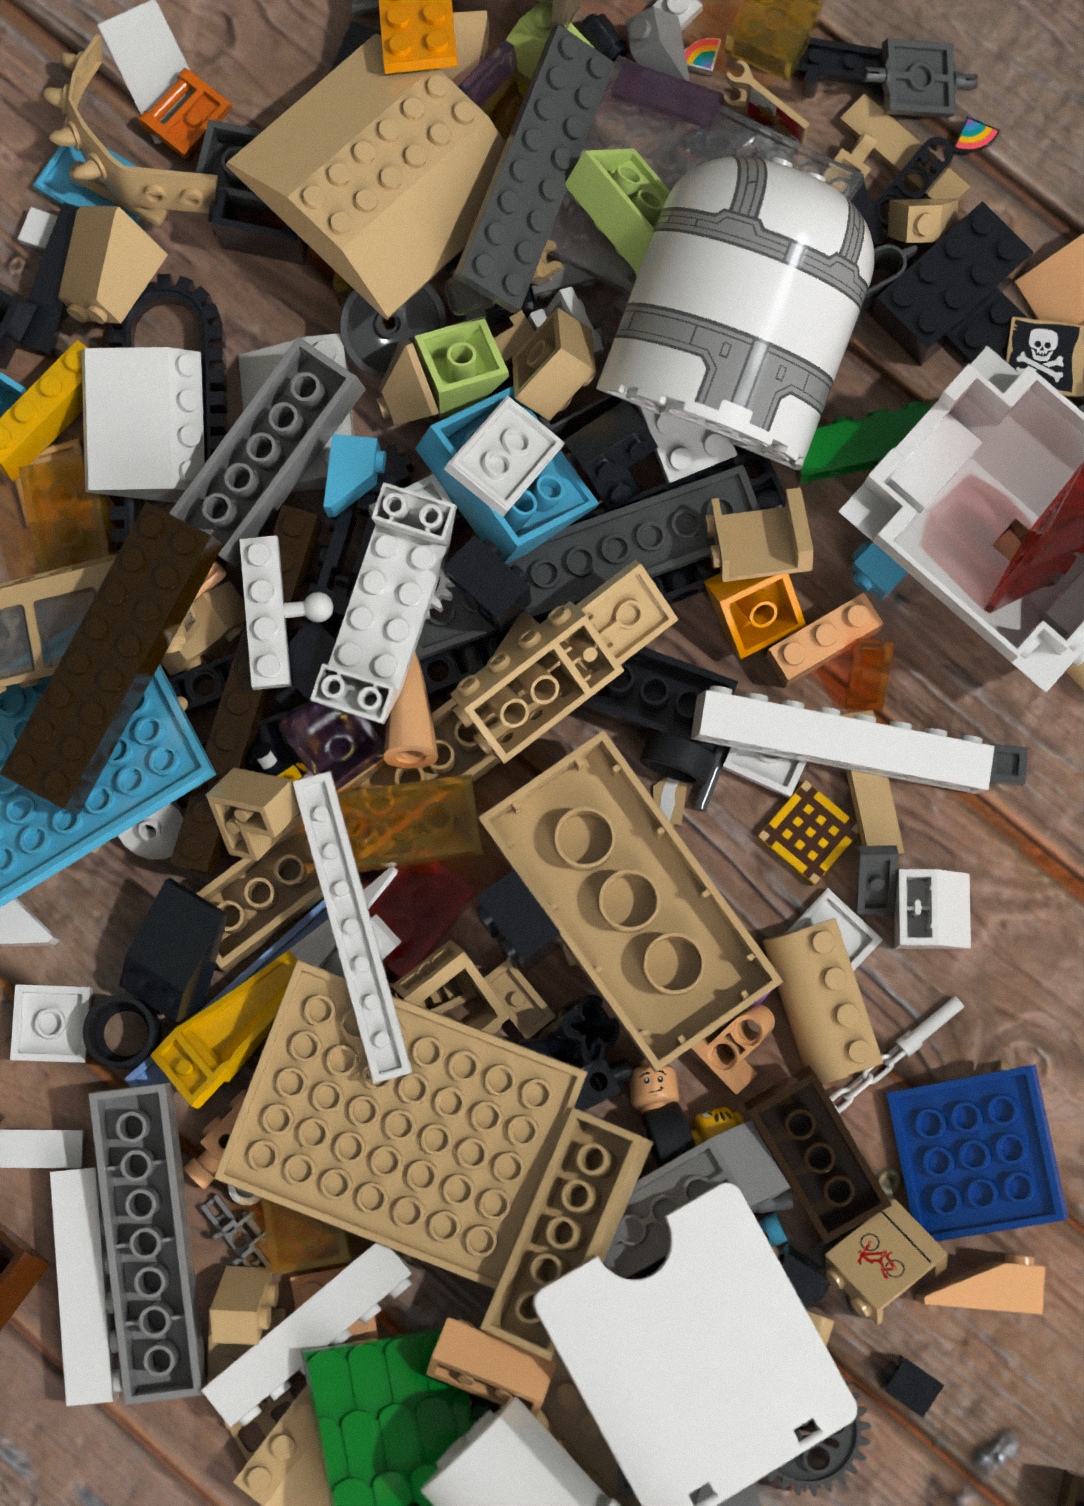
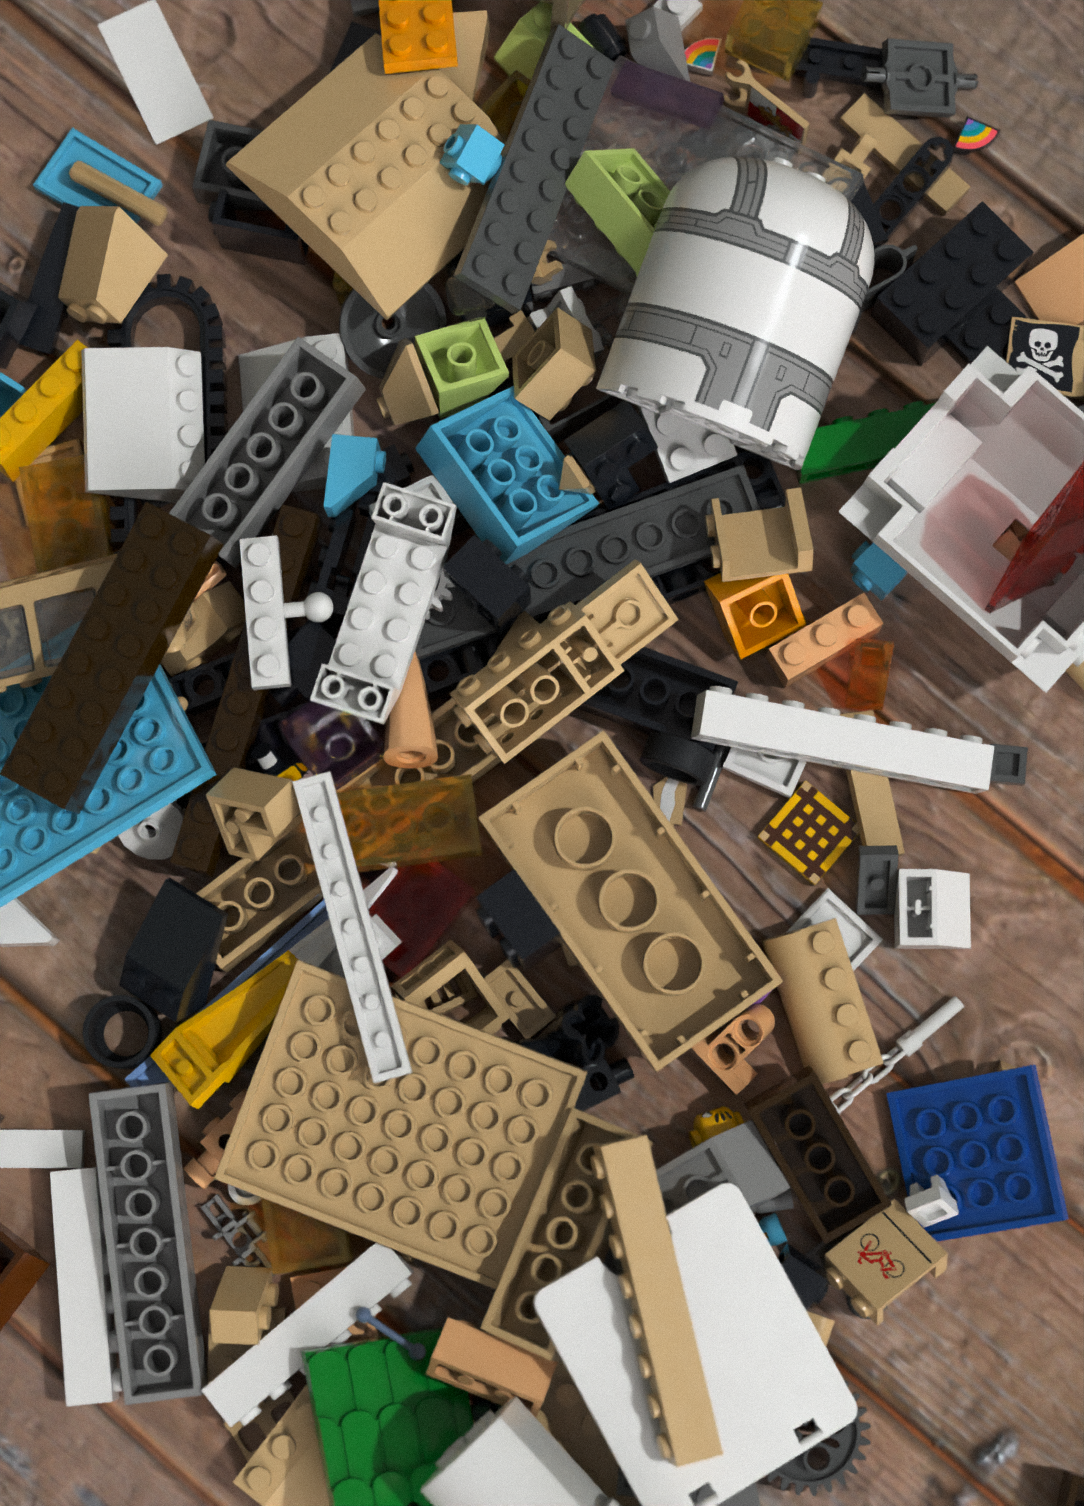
(37, 229): white tile -> none
(50, 1023): white plate -> none
(127, 183): tan piece -> none
(188, 125): orange plate -> none
(416, 1351): none -> sand blue hinge
(472, 155): none -> medium azure brick
(490, 73): tile -> none
(504, 456): white tile -> none
(574, 478): none -> tan slope
(652, 1089): light nougat head -> none
(657, 1301): none -> tan brick
(668, 1132): black tyre -> none
(910, 1385): black brick -> none
(921, 219): tan slope -> none
(931, 1204): none -> white tile
(997, 1285): light nougat slope -> none

